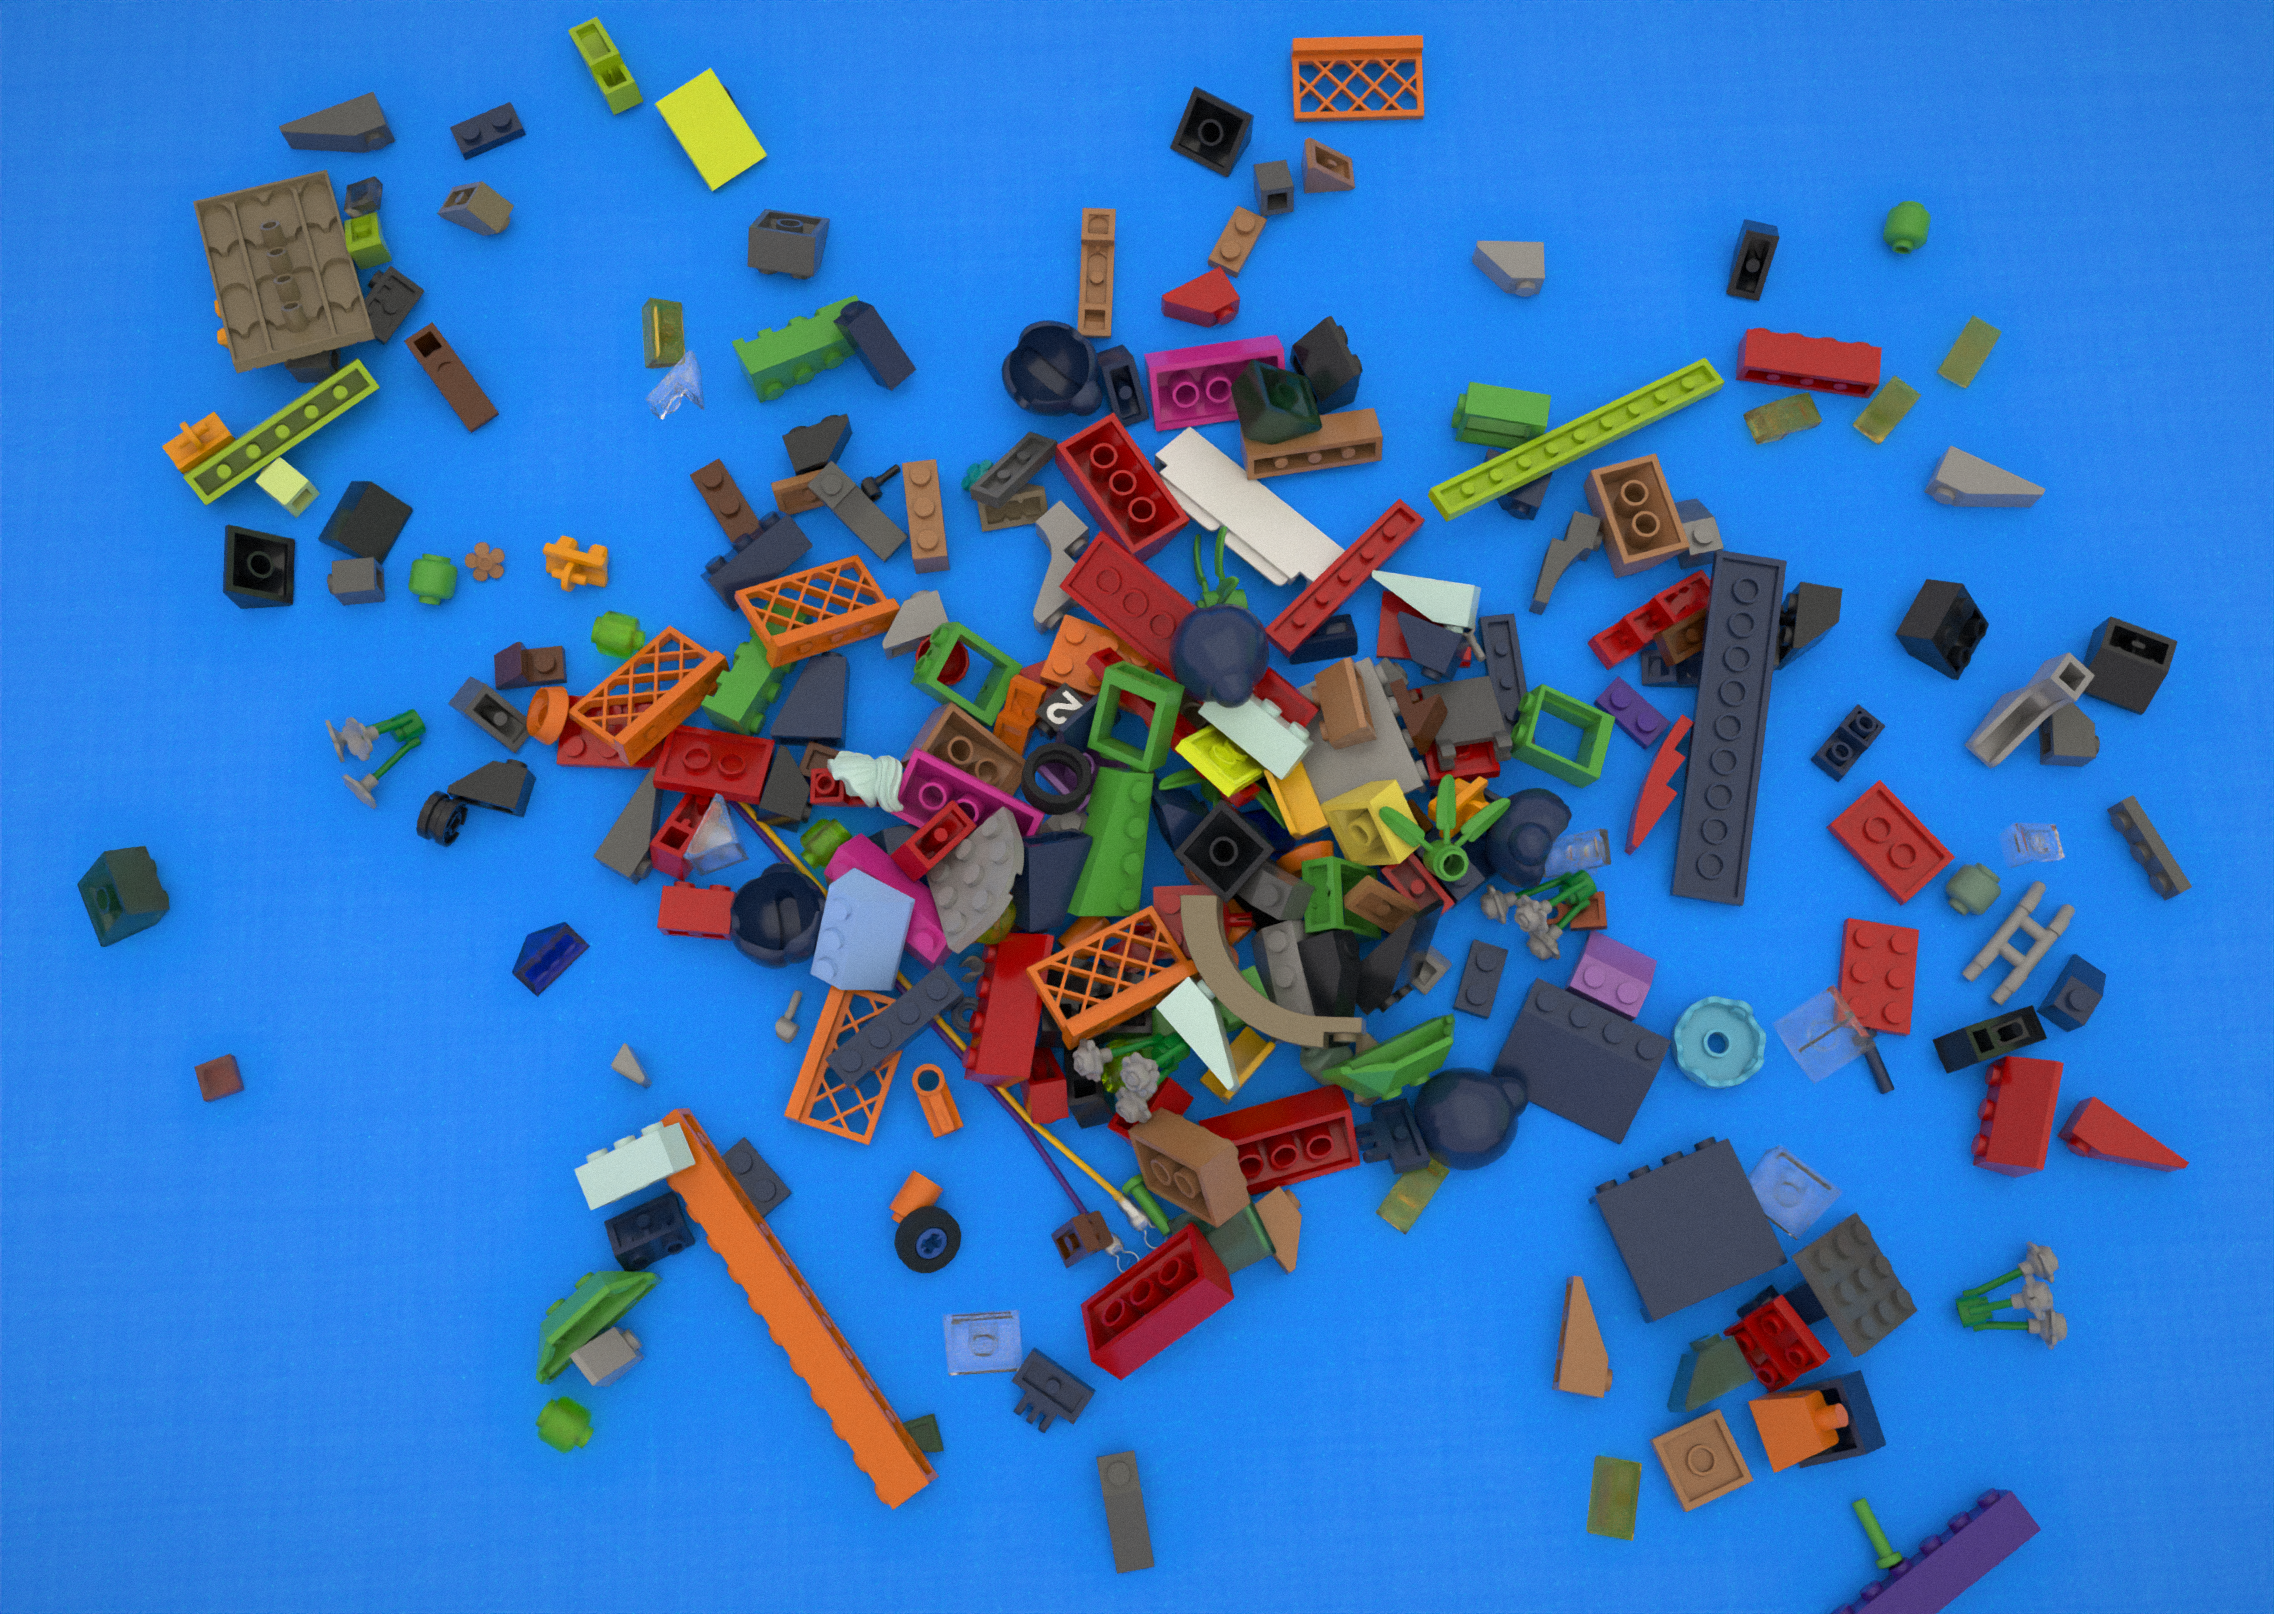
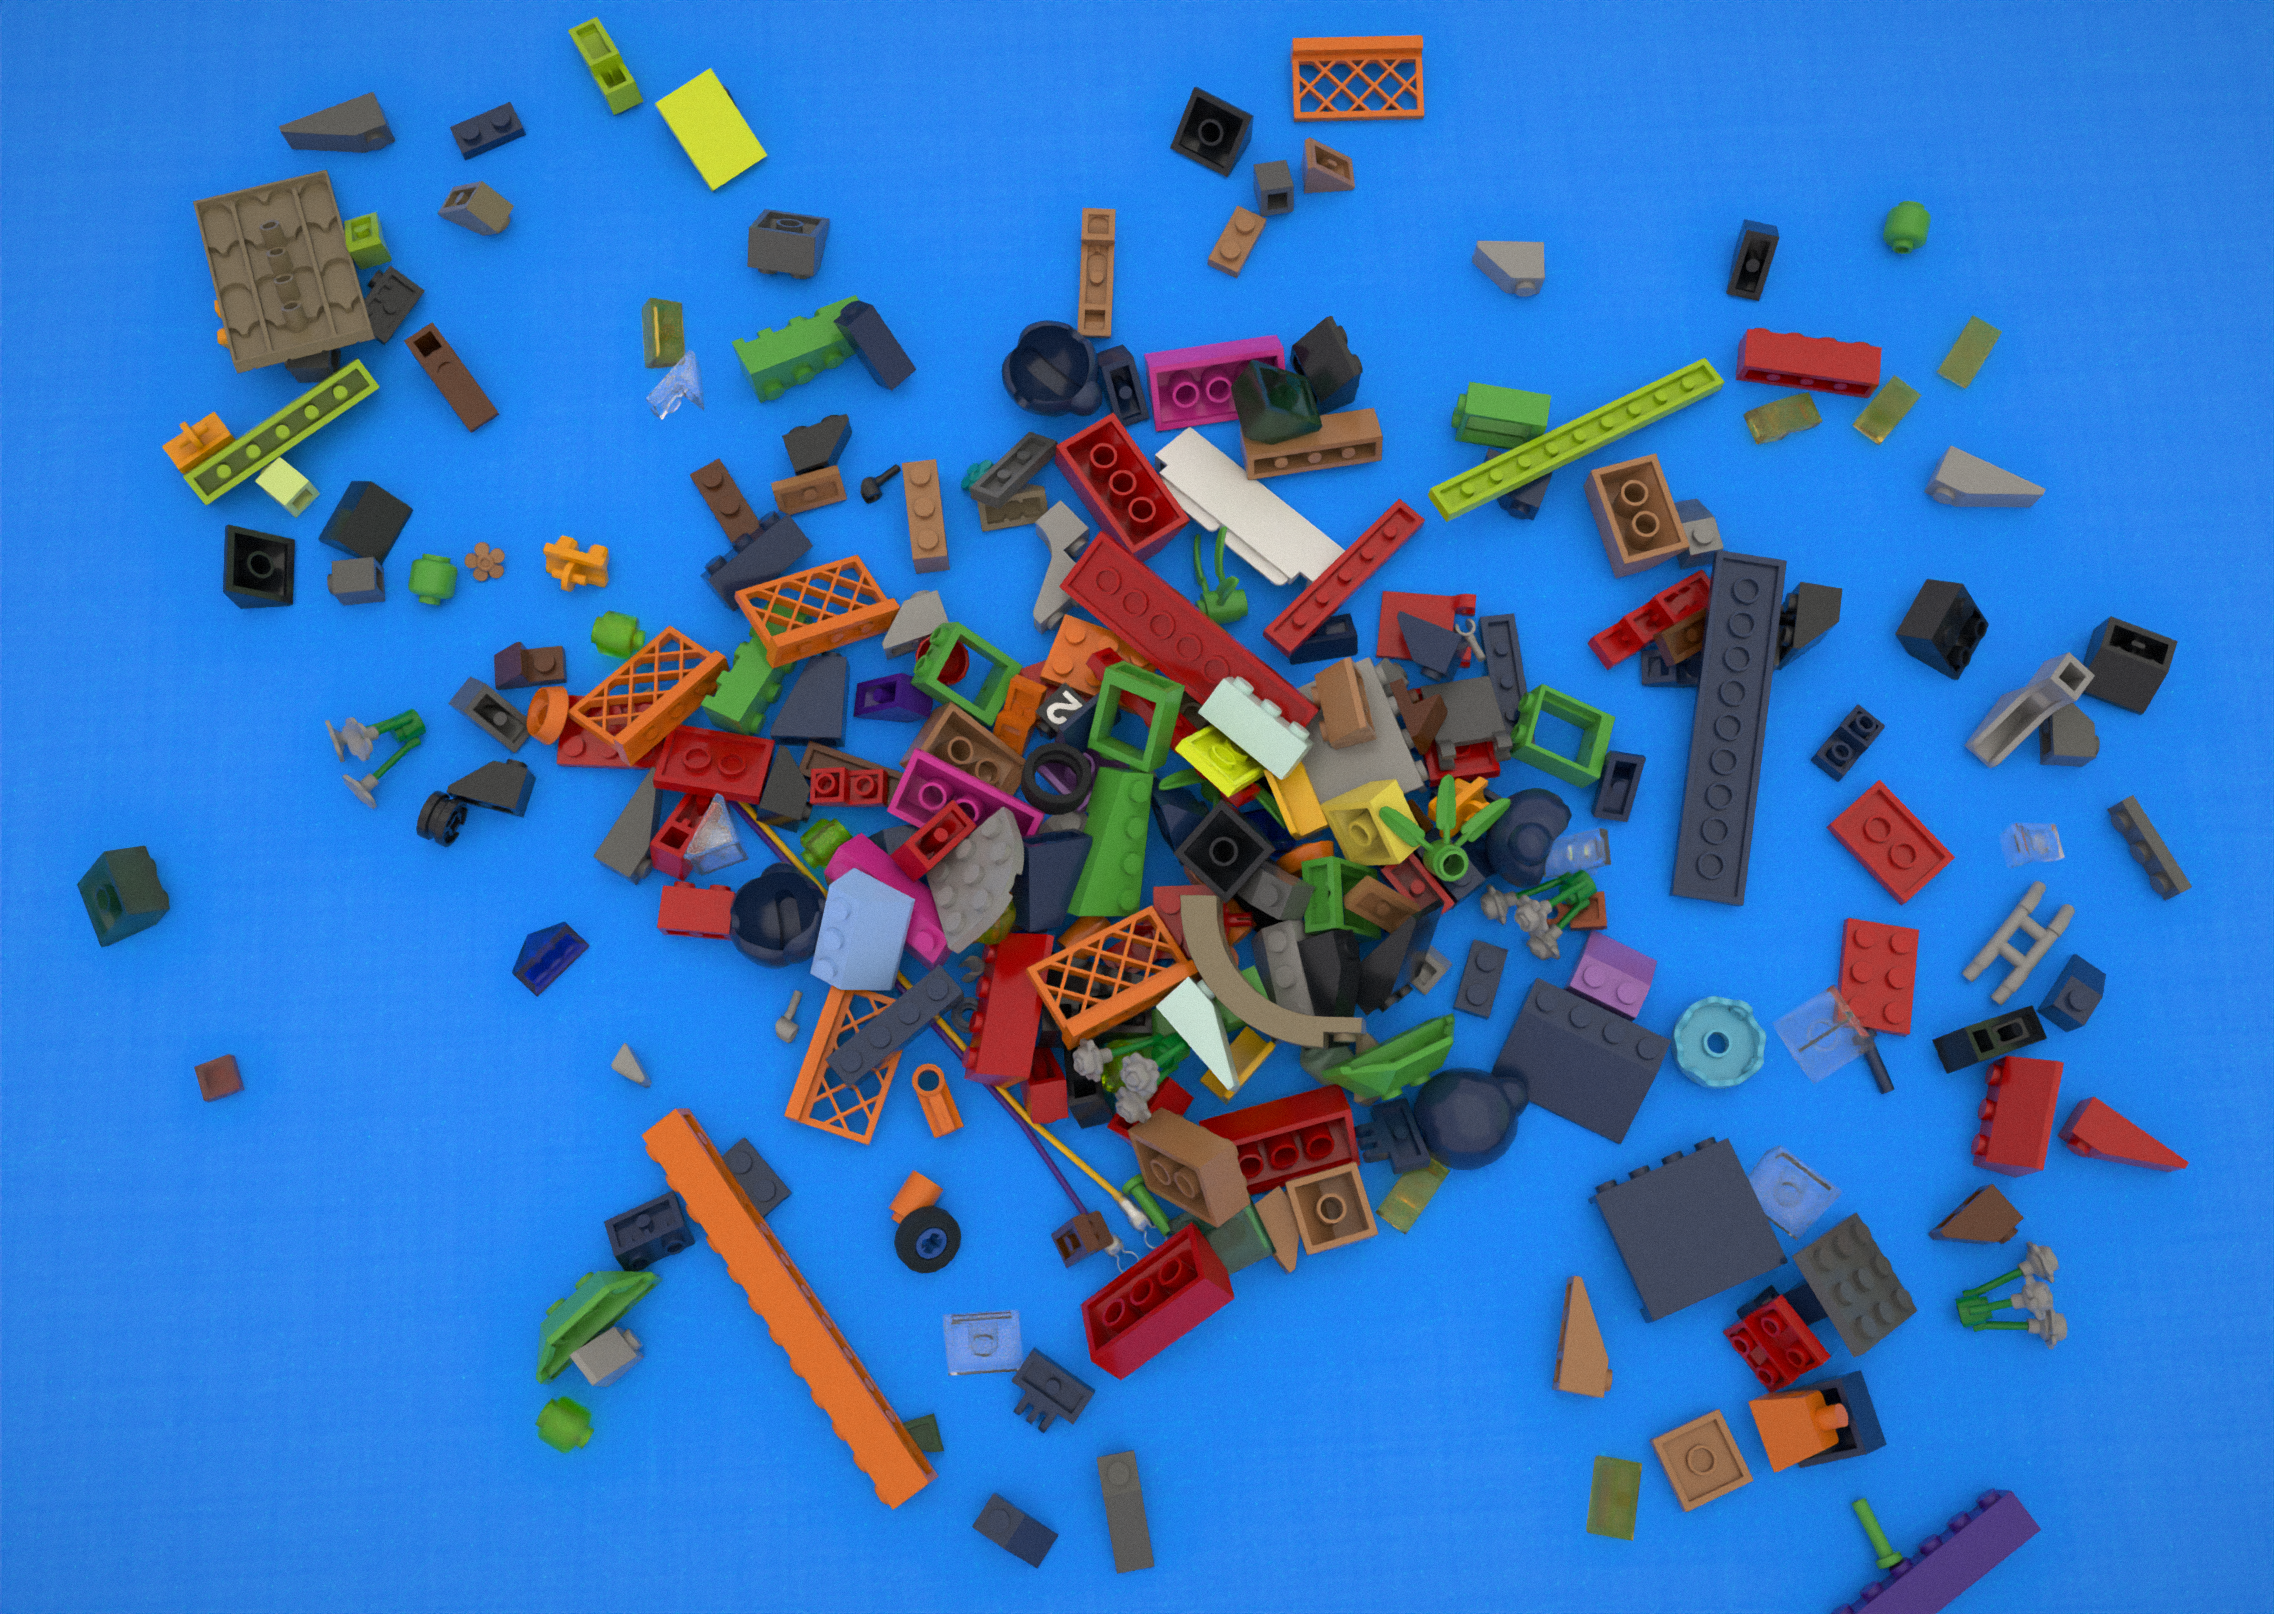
(363, 197): clear smoke plate -> none
(634, 1164): light aqua brick -> none
(857, 511): dark grey slope -> none
(869, 778): light aqua hair -> none
(892, 700): none -> dark purple slope
(1015, 1530): none -> dark blue slope
(1203, 301): red slope -> none
(1219, 654): dark blue piece -> none
(1331, 1209): none -> medium nougat slope
(1439, 600): light aqua slope -> none
(1579, 541): dark grey slope -> none
(1617, 785): none -> dark blue slope
(1632, 713): dark purple plate -> none
(1654, 794): red slope -> none
(1707, 1372): slope -> none
(1973, 889): sand green head -> none
(1980, 1219): none -> reddish brown slope

